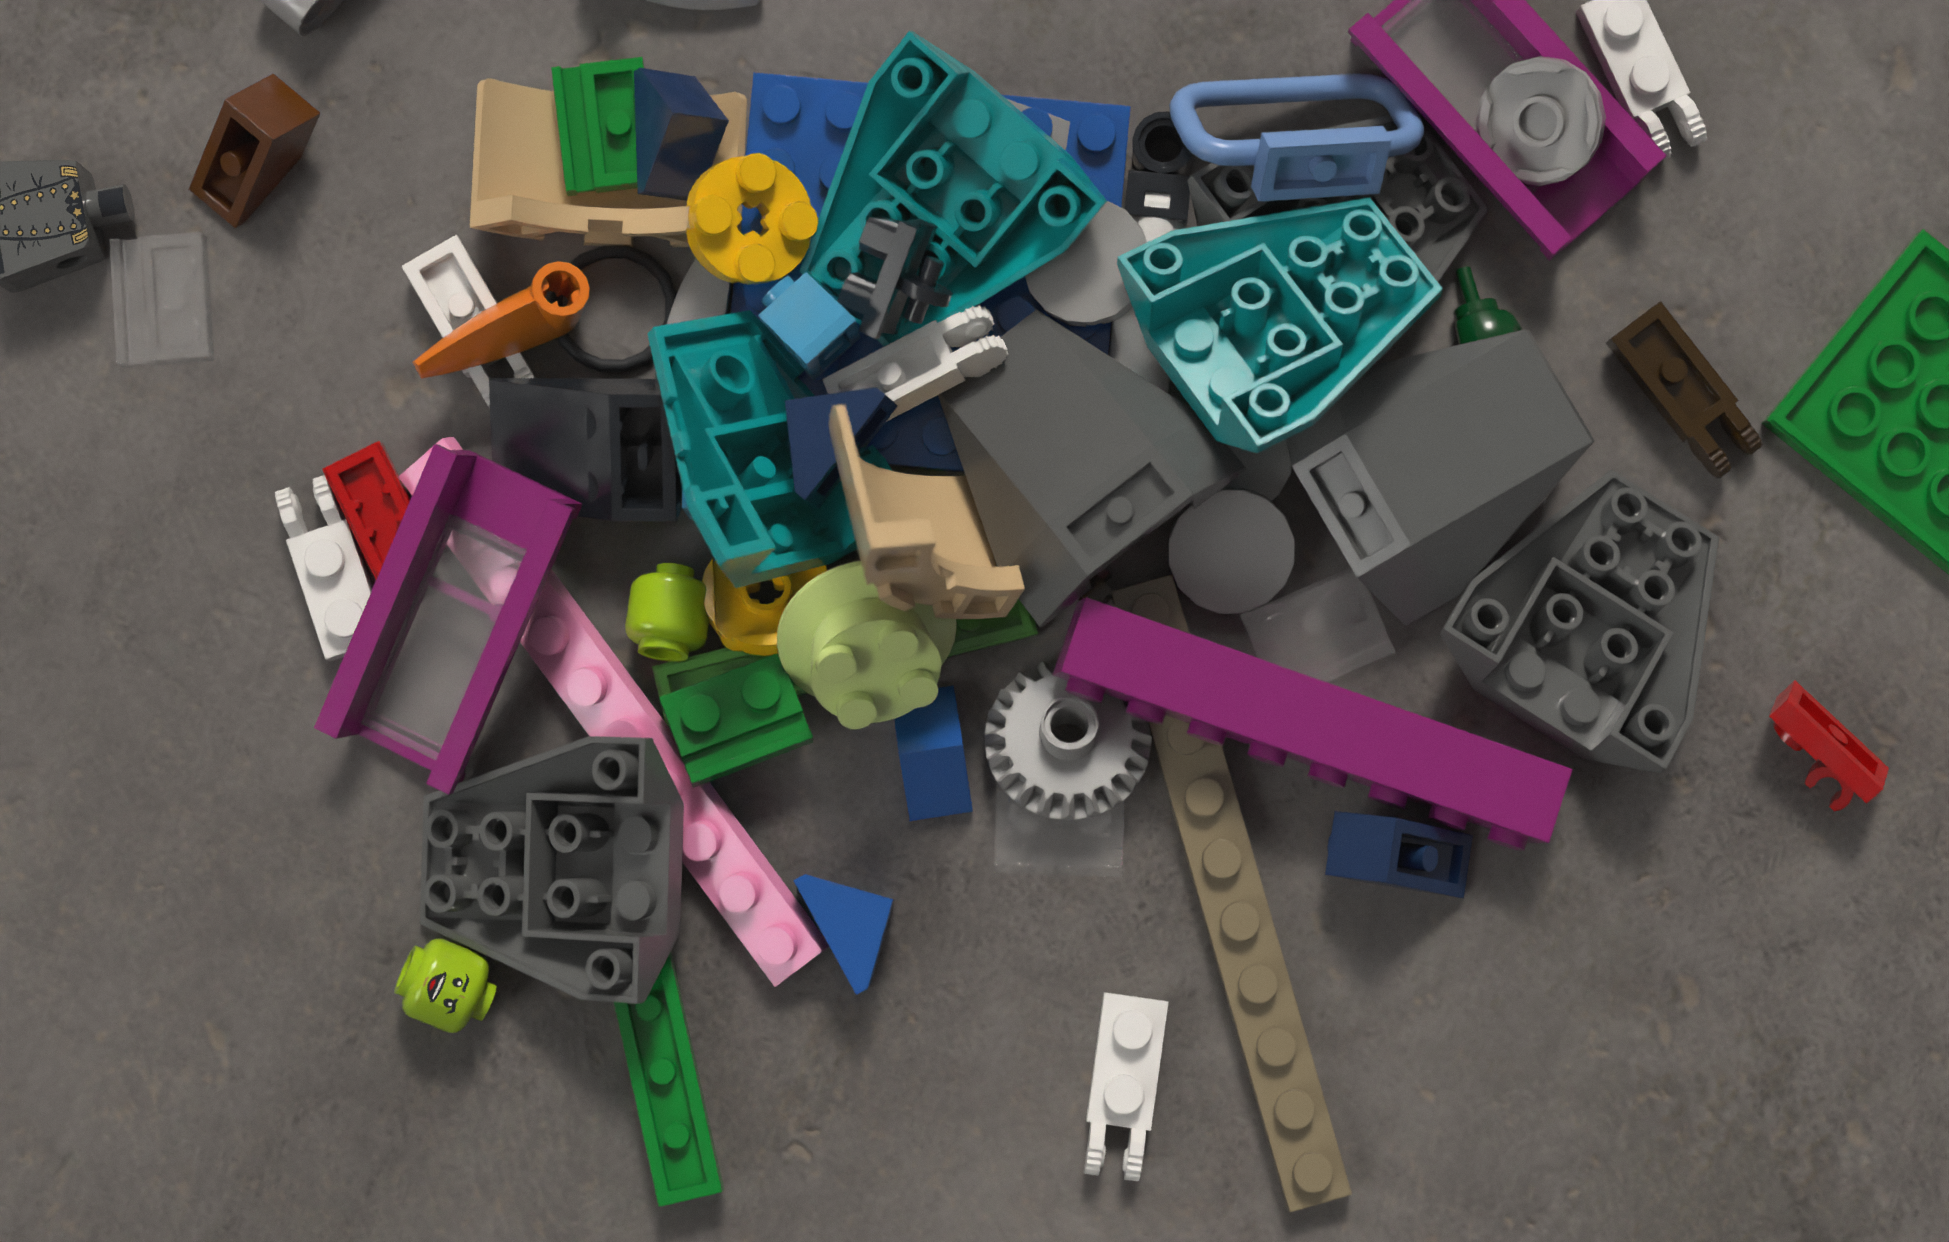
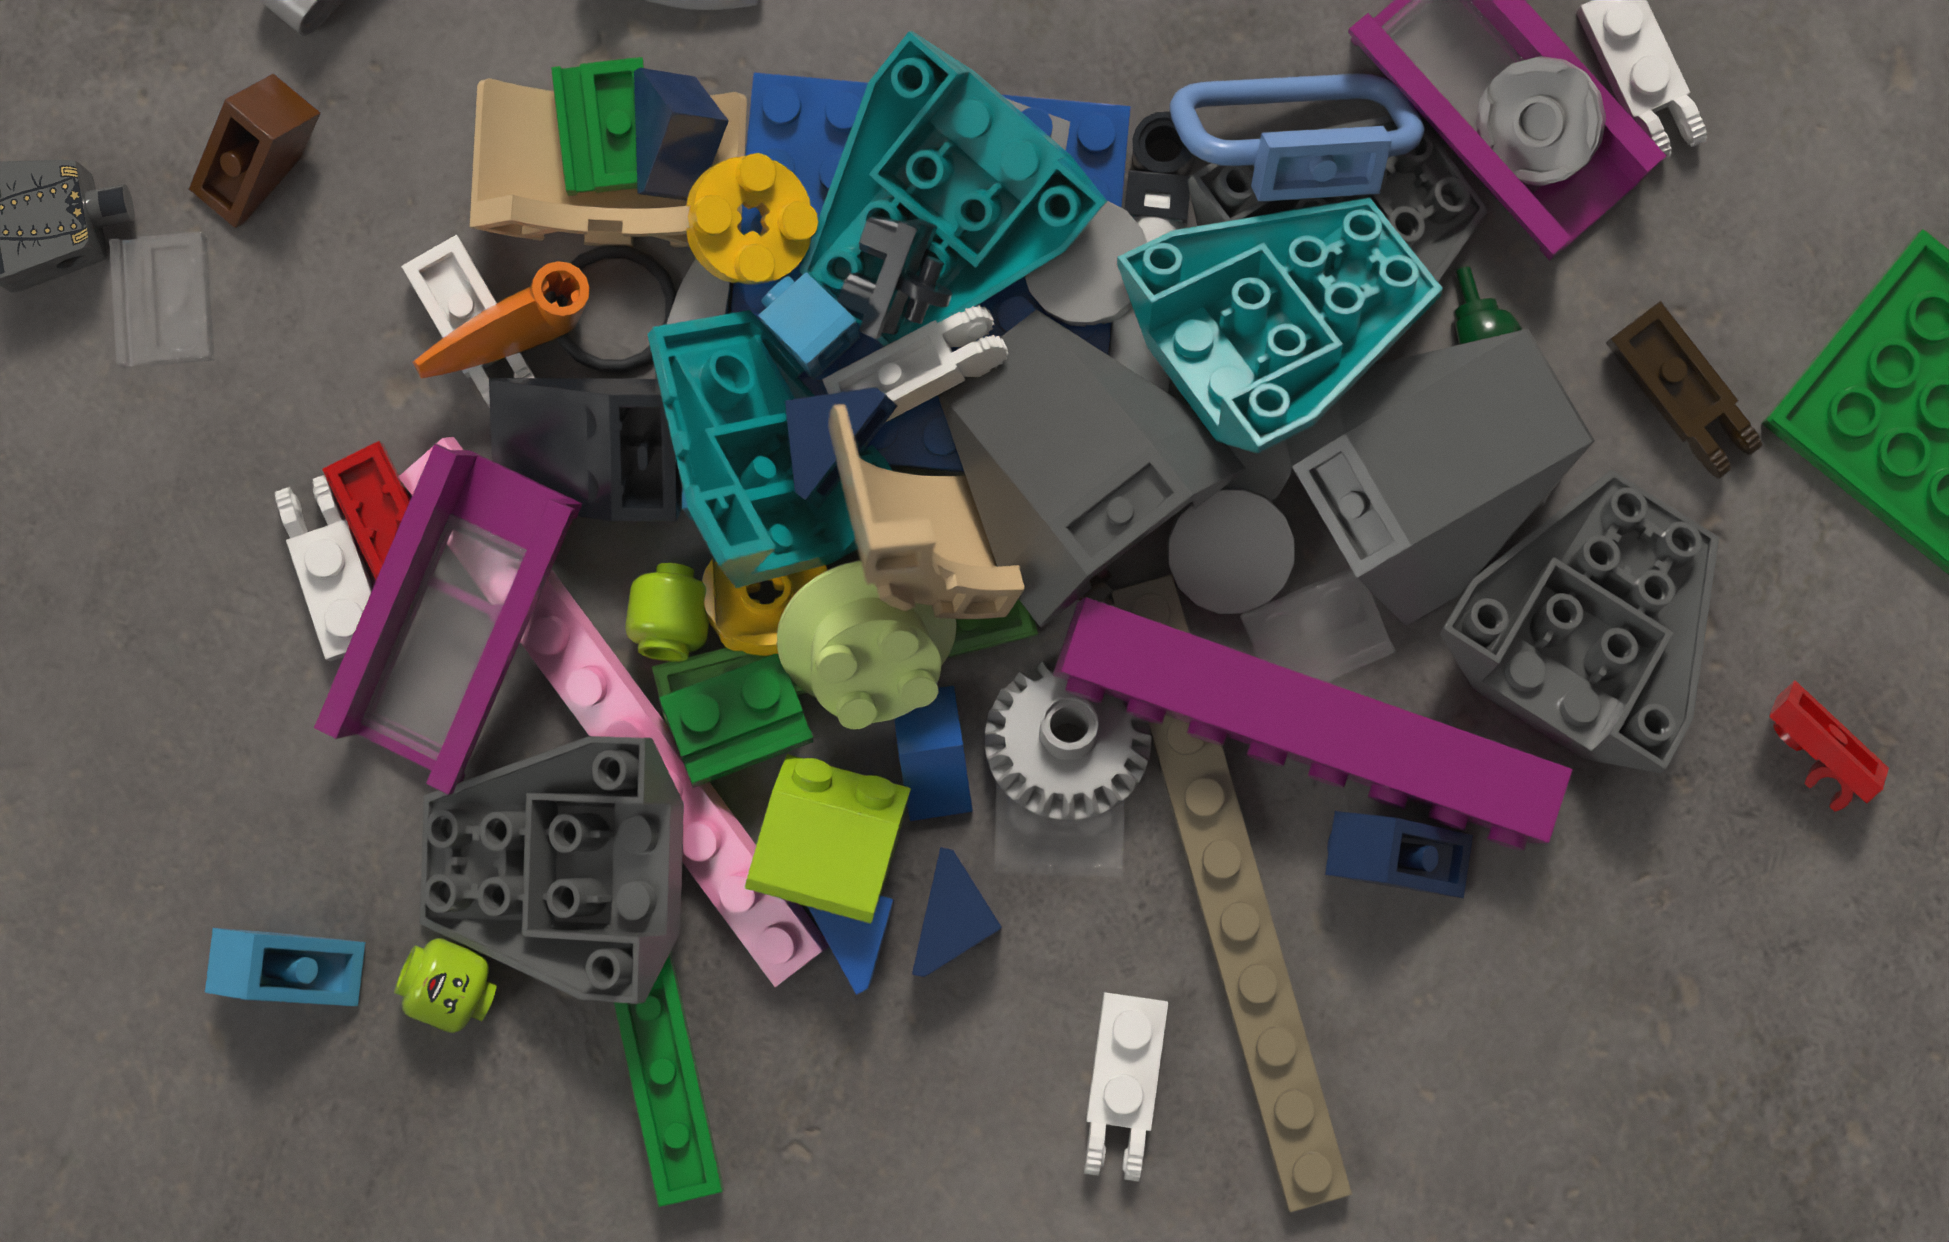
(284, 967): none -> dark azure slope
(828, 838): none -> lime slope
(954, 916): none -> dark blue slope

